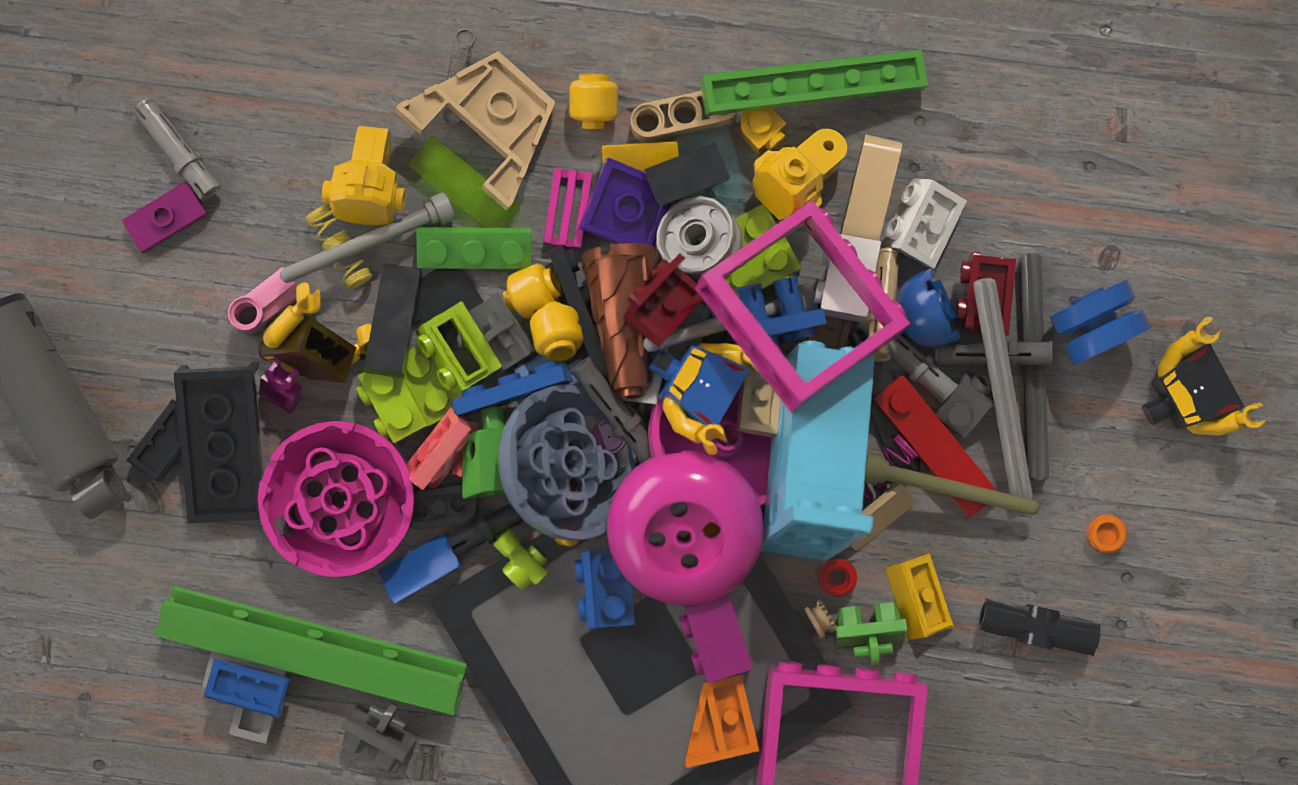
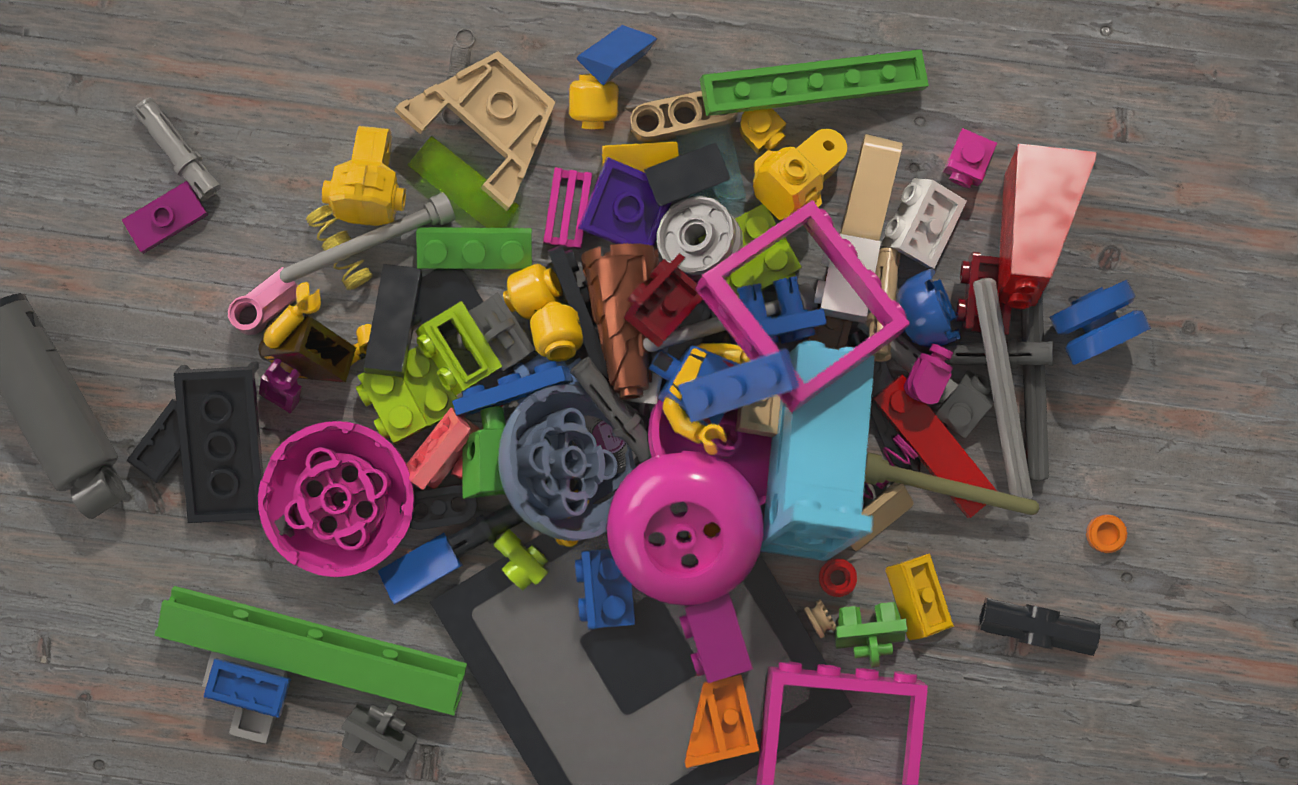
(616, 53): none -> blue slope
(739, 385): none -> blue plate
(929, 375): none -> dark pink arm
(969, 159): none -> dark pink bracket
(1037, 212): none -> slope
(1197, 389): torso -> none

